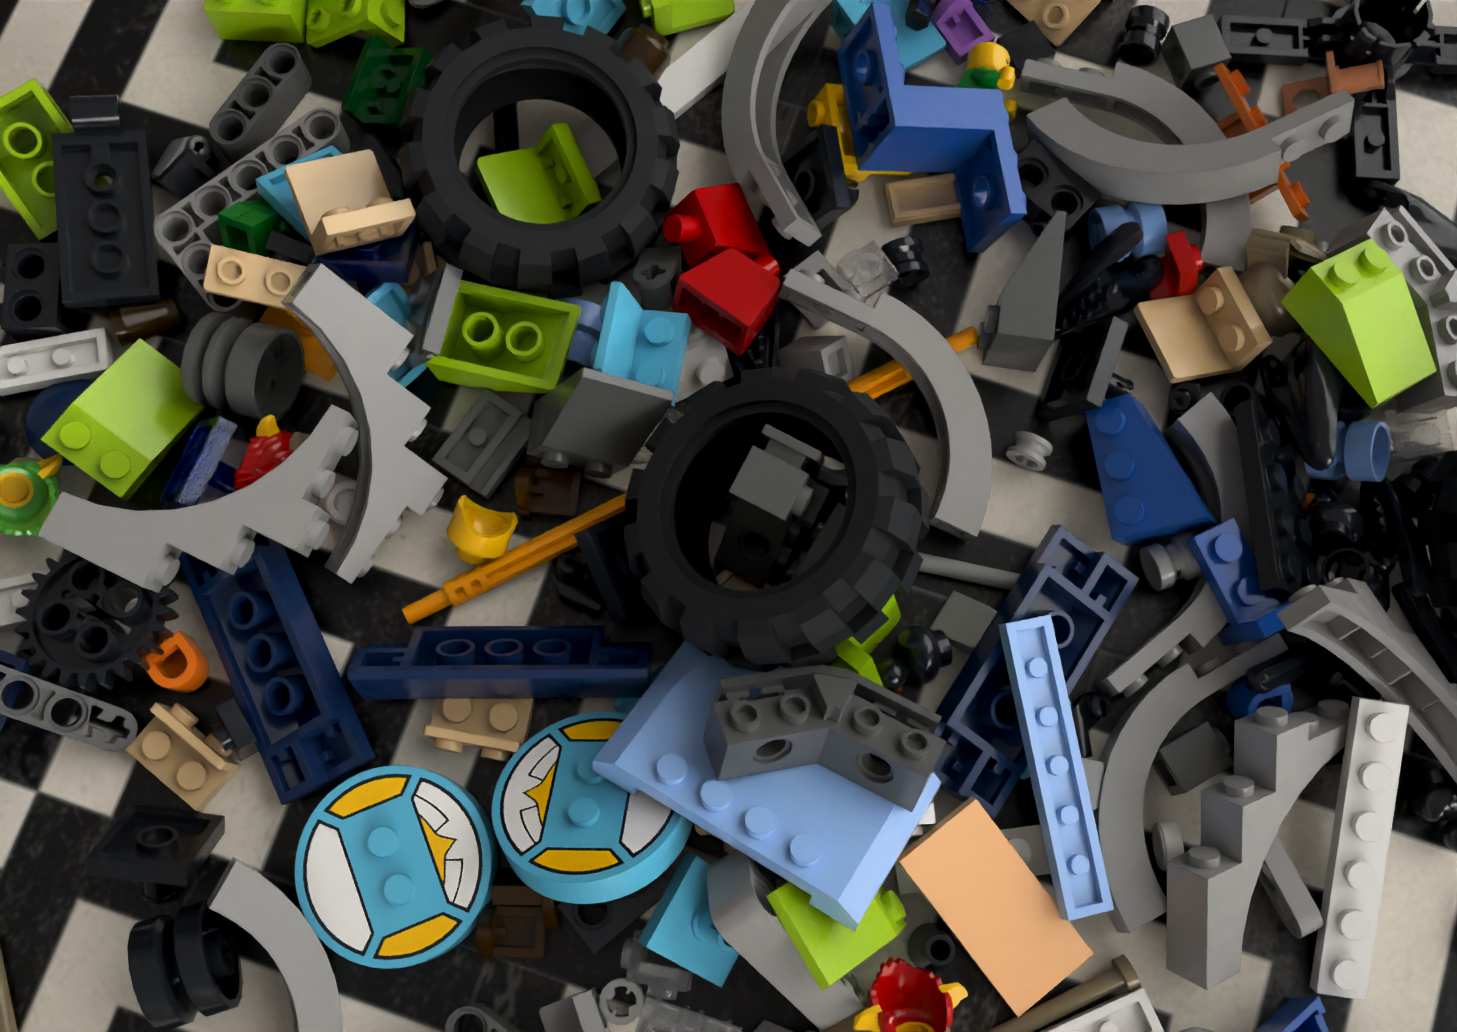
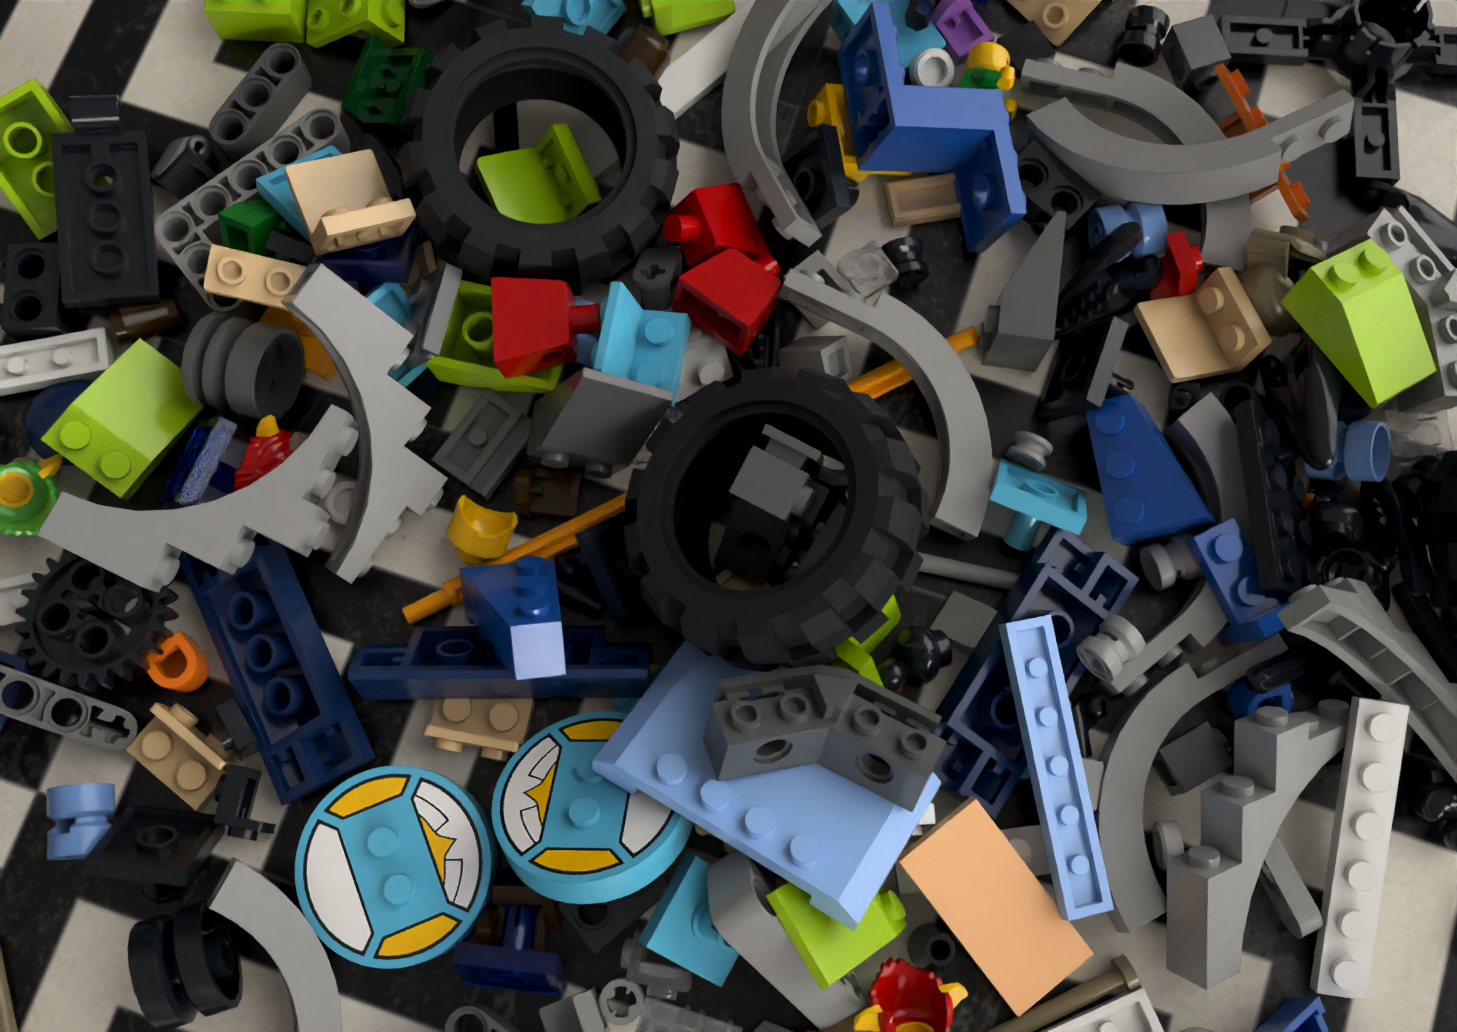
(79, 818): none -> medium blue wheel
(235, 800): none -> black bracket
(512, 963): none -> clear blue tile
(518, 614): none -> blue wedge
(537, 324): none -> red torso
(931, 68): none -> white tile
(1036, 500): none -> medium azure tile
(1110, 647): none -> light grey wheel
(1352, 79): nougat bracket -> none

